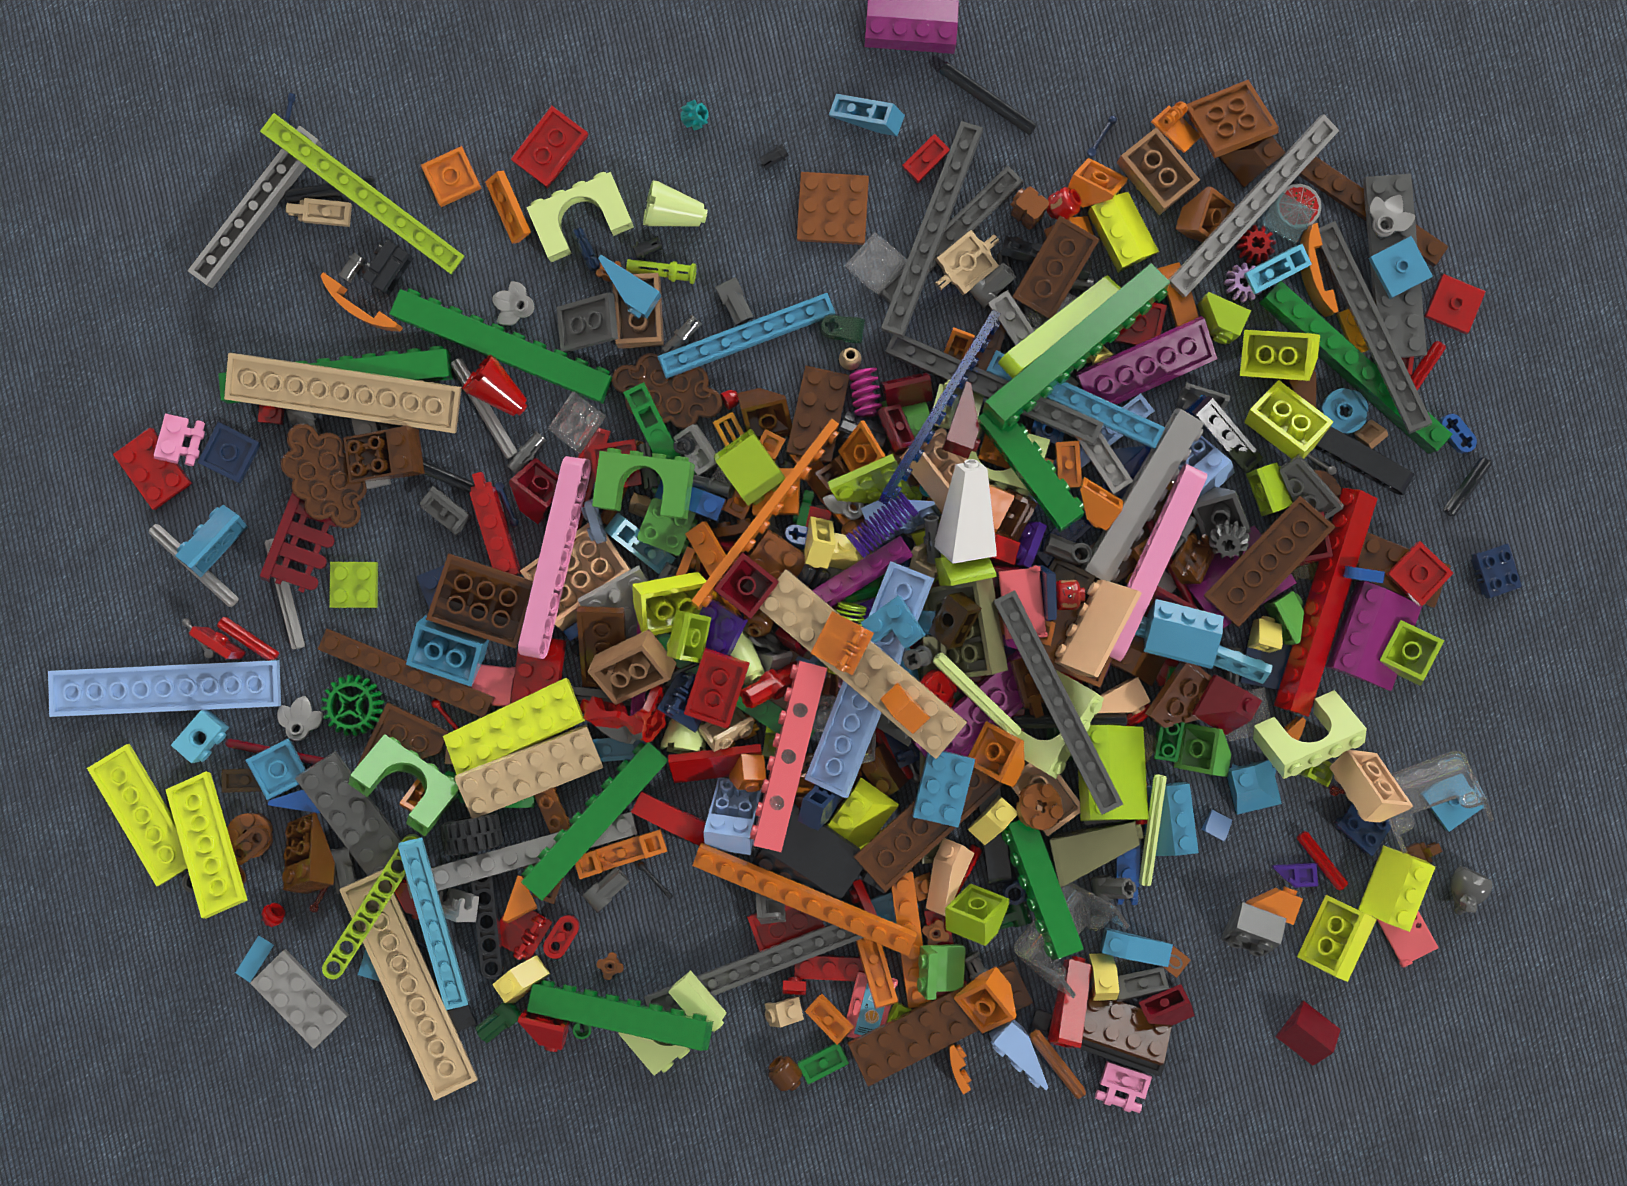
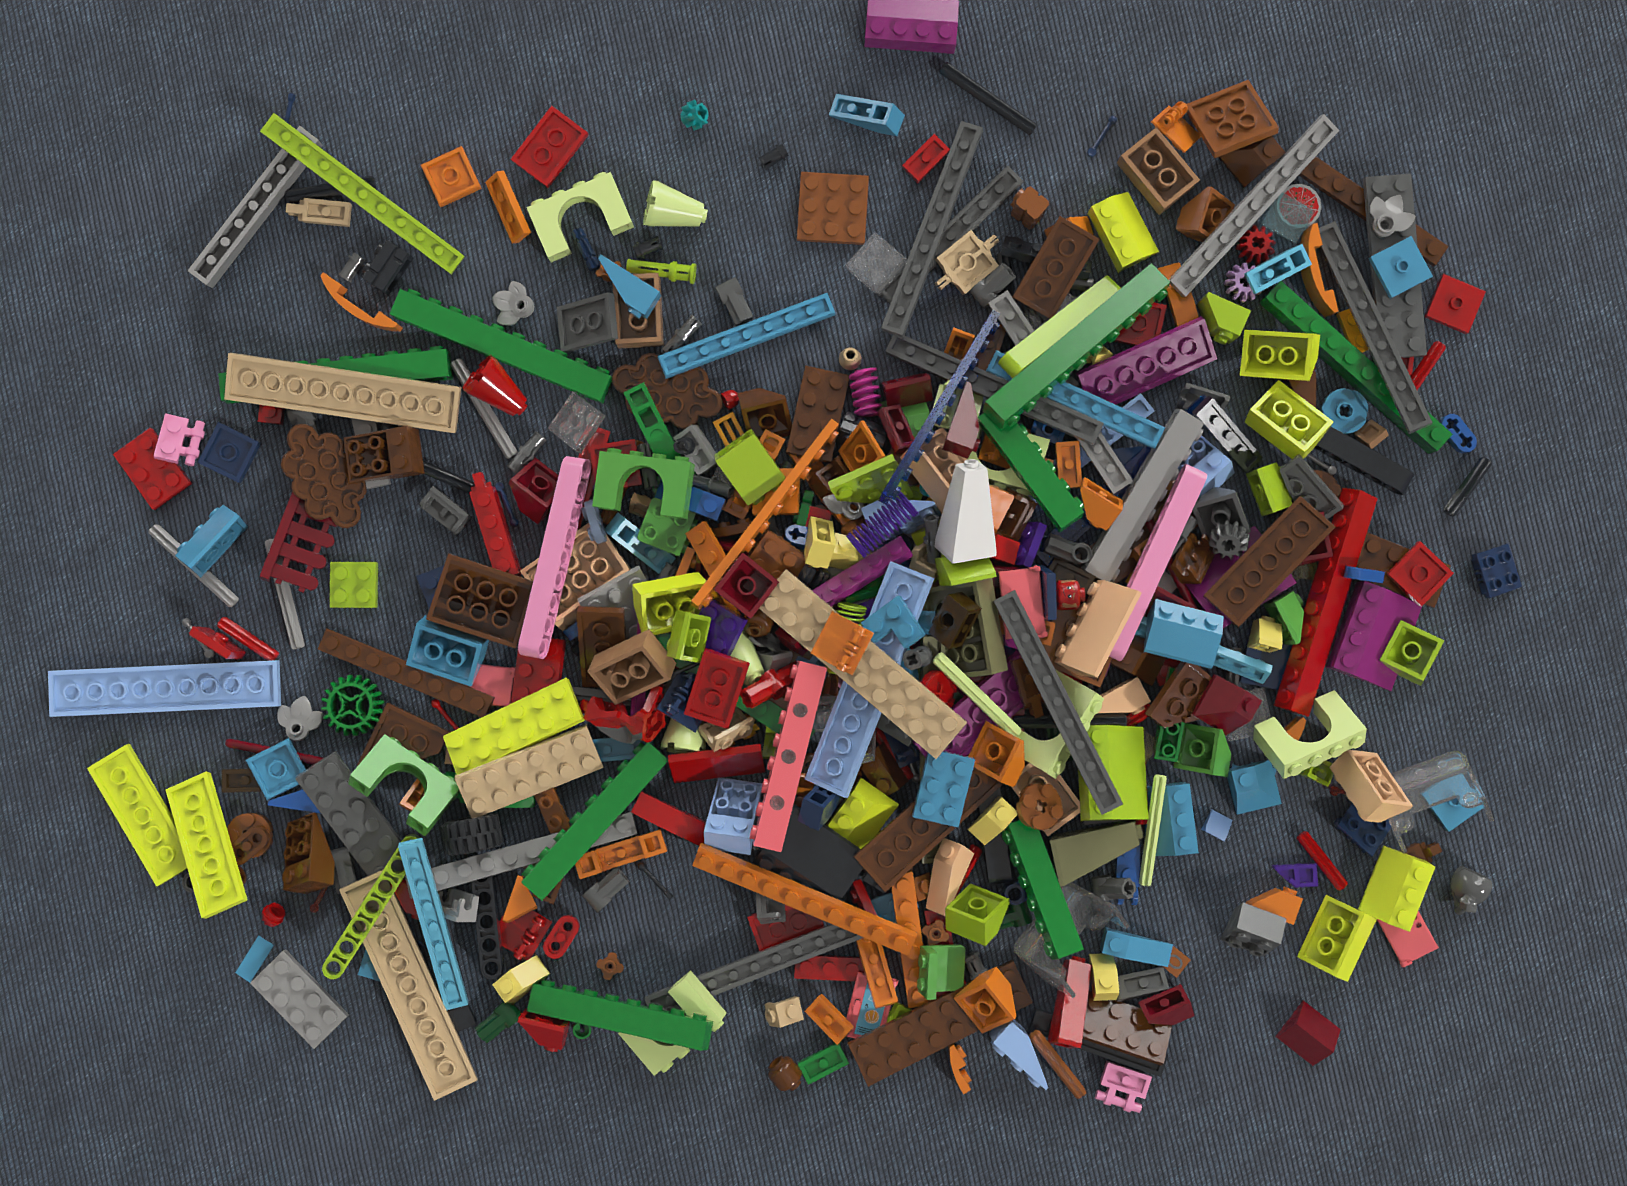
(188, 743): medium azure brick -> none
(748, 773): orange slope -> none
(794, 986): red plate -> none
(848, 328): clear green piece -> none
(905, 708): orange slope -> none
(1064, 203): red head -> none
(1096, 183): orange slope -> none

